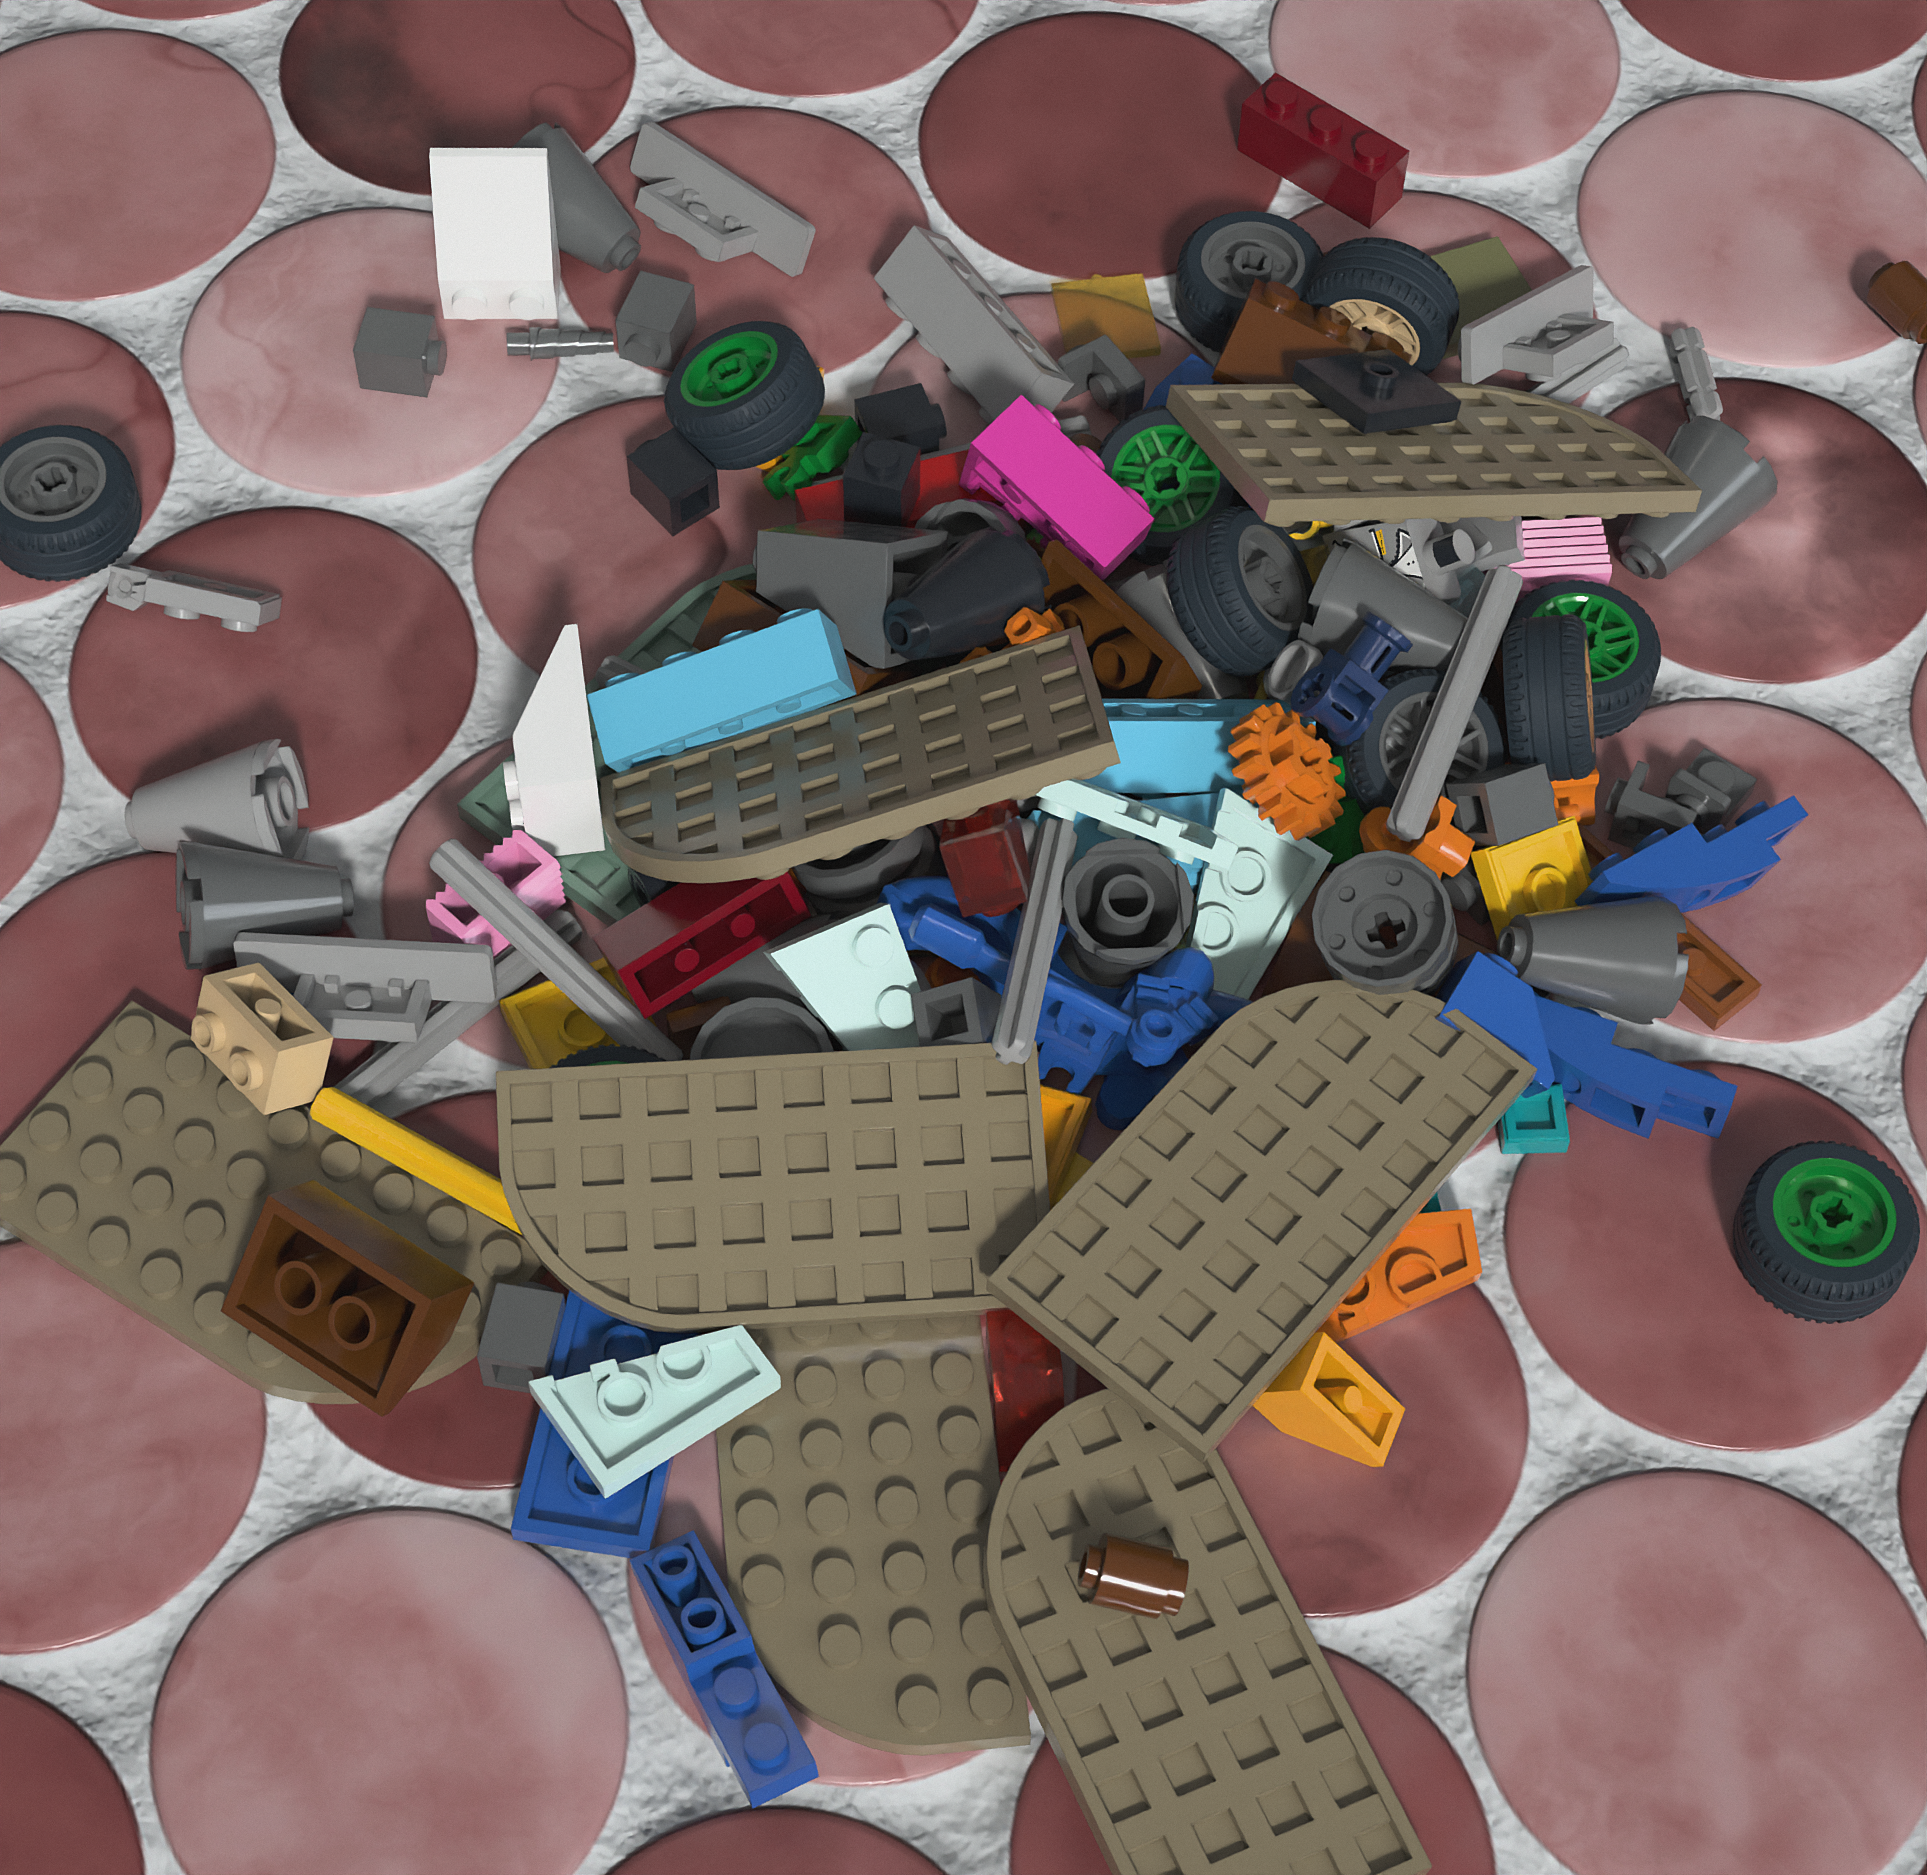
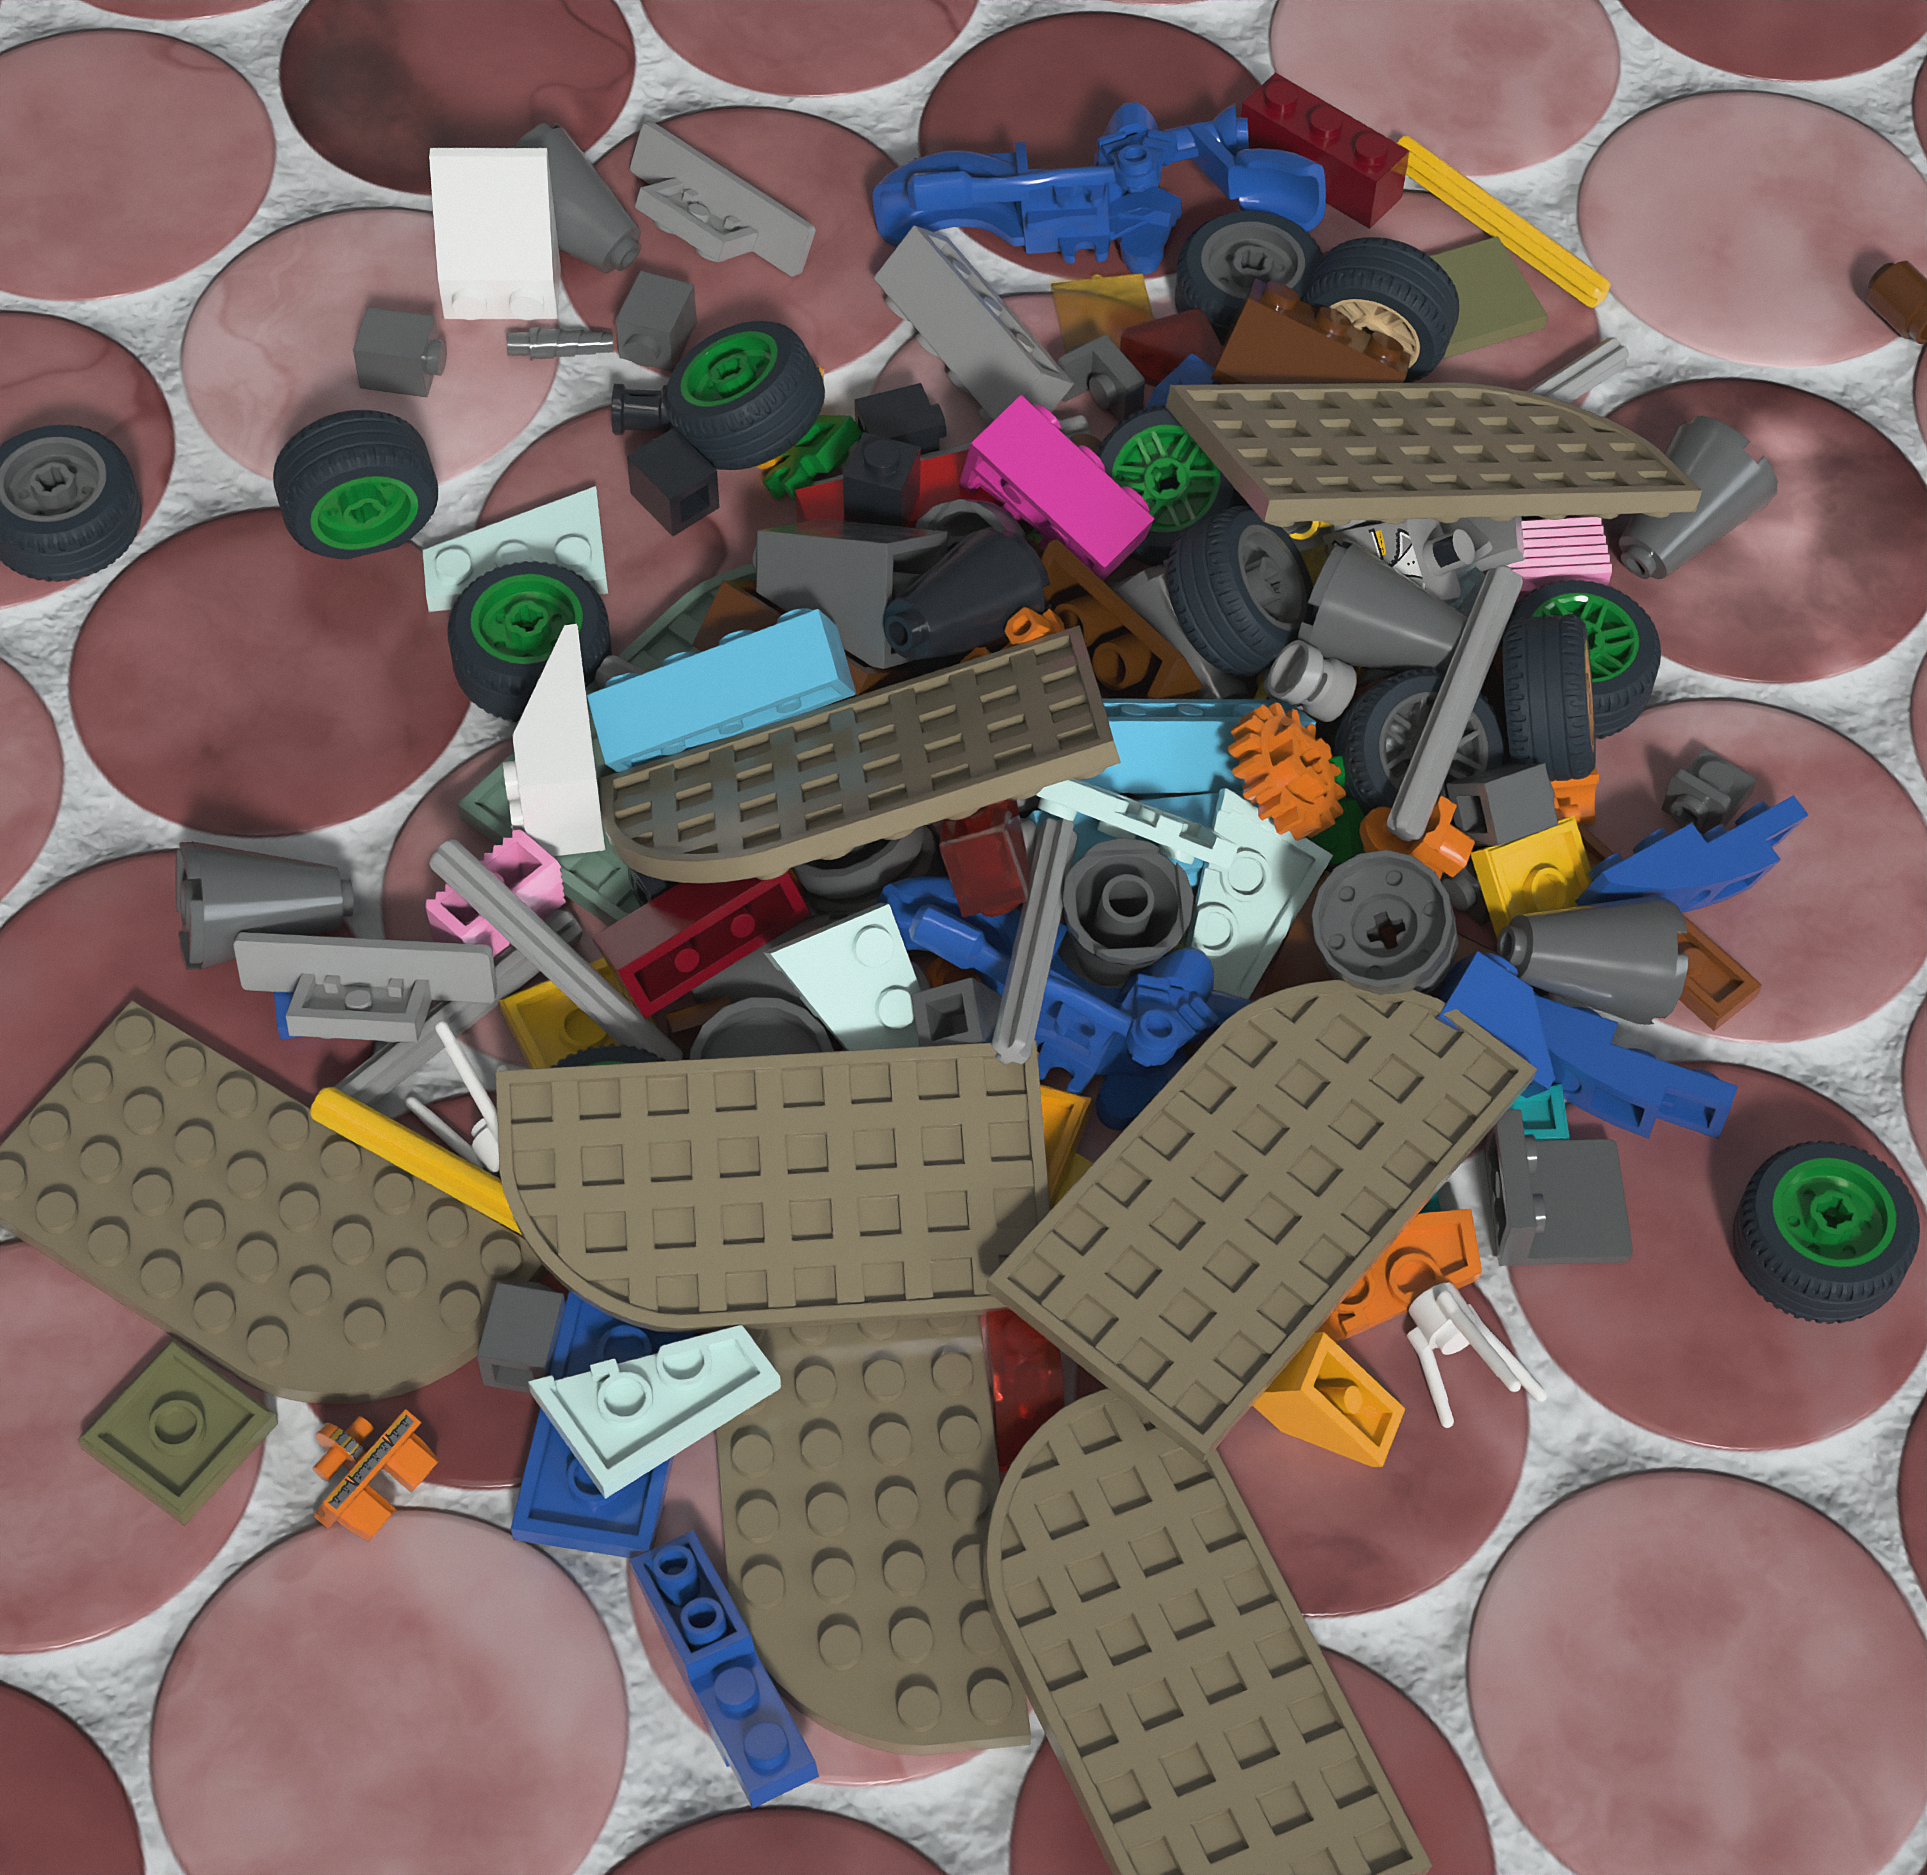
(178, 1432): none -> olive tile
(191, 595): light grey hinge -> none
(229, 802): light grey cone -> none
(261, 1038): tan brick -> none
(345, 1295): reddish brown slope -> none
(353, 1500): none -> orange hips
(355, 484): none -> black wheel
(485, 1148): none -> white plant
(509, 626): none -> wheel
(555, 533): none -> light aqua wing
(638, 410): none -> black bush
(1101, 202): none -> blue piece
(1133, 1576): reddish brown brick -> none
(1166, 342): none -> clear red slope
(1350, 681): dark blue connector -> none
(1376, 391): black plate -> none
(1451, 1325): none -> white plant
(1501, 221): none -> yellow axle
(1537, 332): light grey bracket -> none
(1555, 1198): none -> dark grey bracket
(1641, 813): dark grey bracket -> none
(1695, 373): light grey axle -> none

